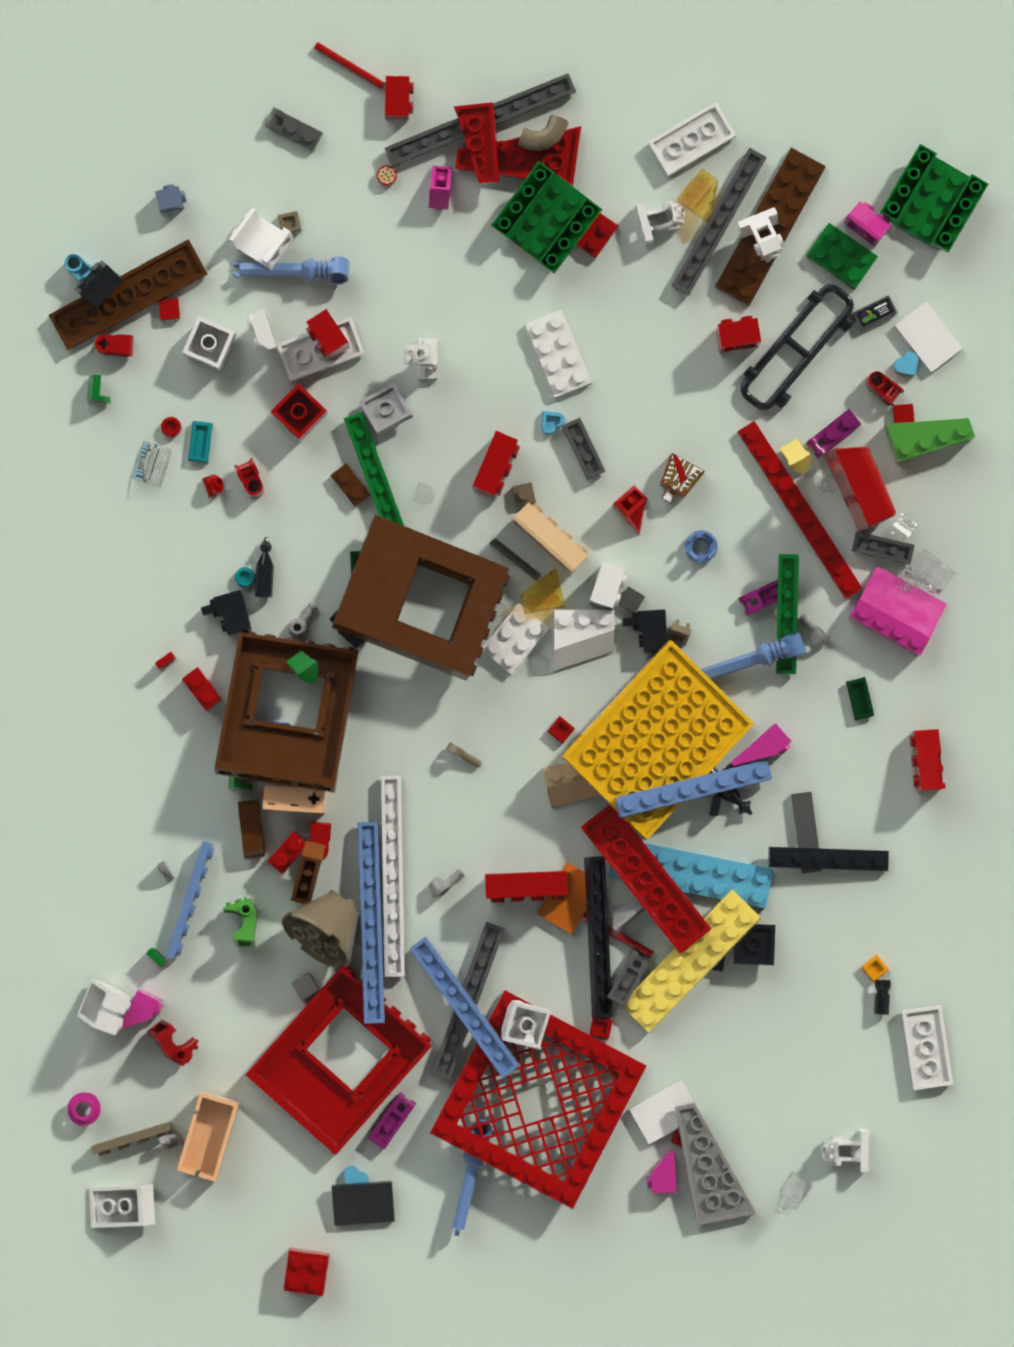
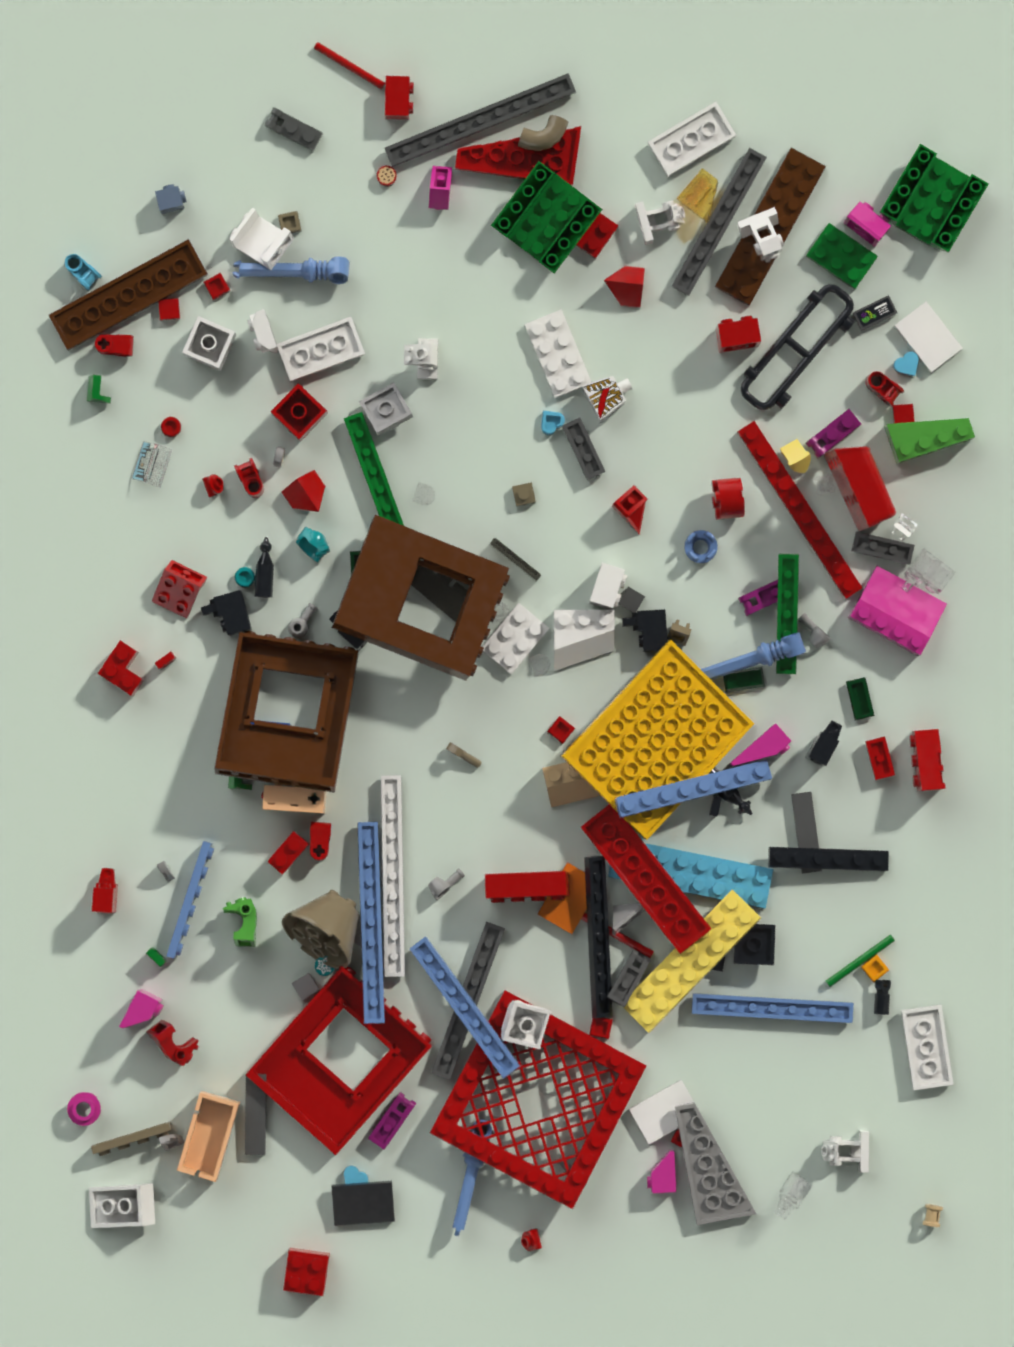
(98, 284): black brick -> none
(104, 1007): white piece -> none
(105, 892): none -> red hinge
(117, 671): none -> red brick
(178, 588): none -> red bracket
(200, 441): teal tile -> none
(202, 689): red brick -> none
(216, 286): none -> red tile
(251, 829): reddish brown beam -> none
(255, 1118): none -> dark grey tile
(279, 456): none -> light grey tile
(304, 667): green tile -> none
(305, 492): none -> red slope
(307, 872): dark orange brick -> none
(313, 543): none -> teal hair
(321, 968): none -> teal tile
(328, 334): red brick -> none
(350, 485): reddish brown plate -> none
(437, 590): none -> clear smoke windscreen
(479, 131): red wing -> none
(496, 465): red brick -> none
(531, 1240): none -> red plate
(543, 595): clear yellow wing -> none
(550, 538): tan slope -> none
(606, 395): none -> torso
(627, 285): none -> red slope
(679, 478): torso -> none
(728, 498): none -> red brick
(744, 679): none -> dark green tile
(772, 1008): none -> medium blue plate
(824, 744): none -> black hinge
(860, 960): none -> green bar
(880, 758): none -> red plate
(932, 1215): none -> tan bush

